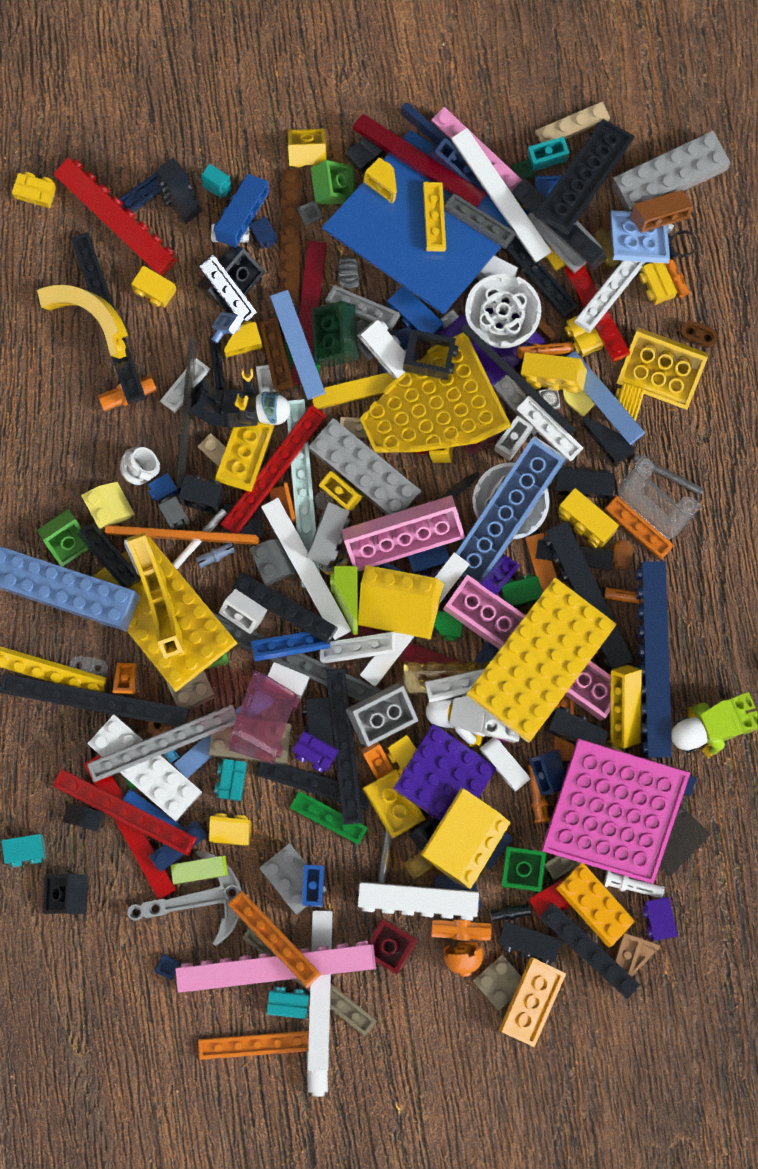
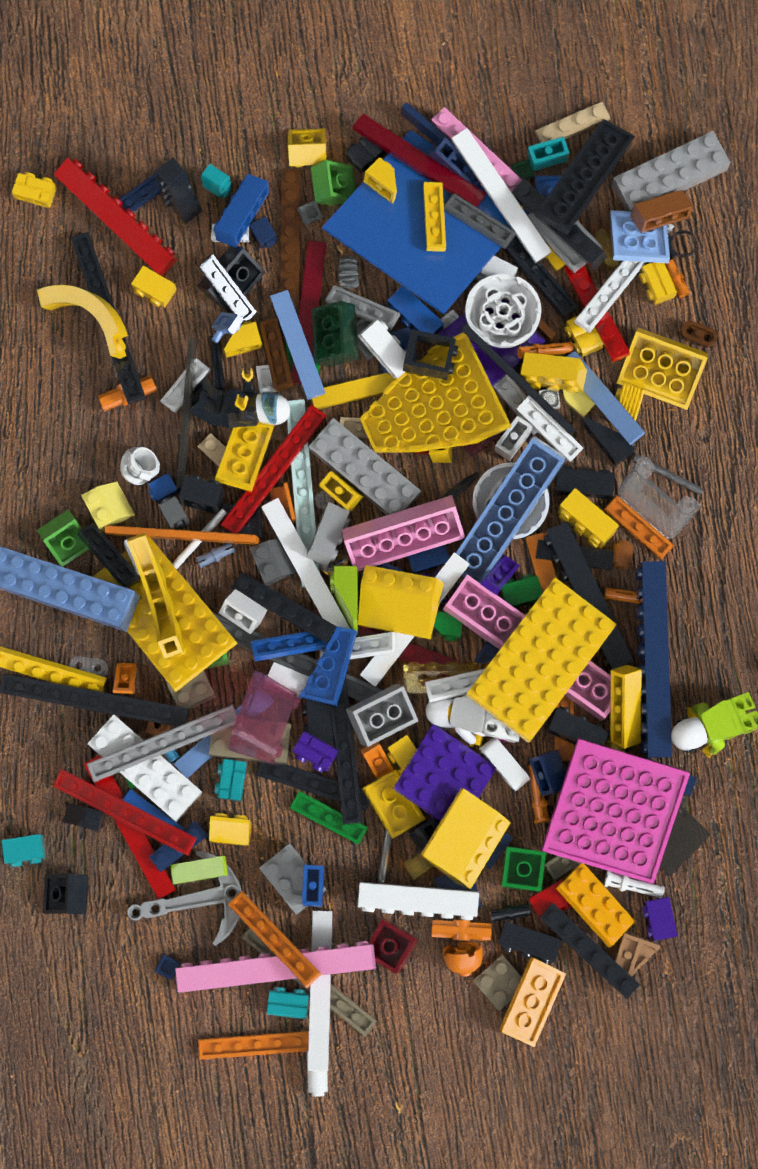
(329, 675): none -> blue wing

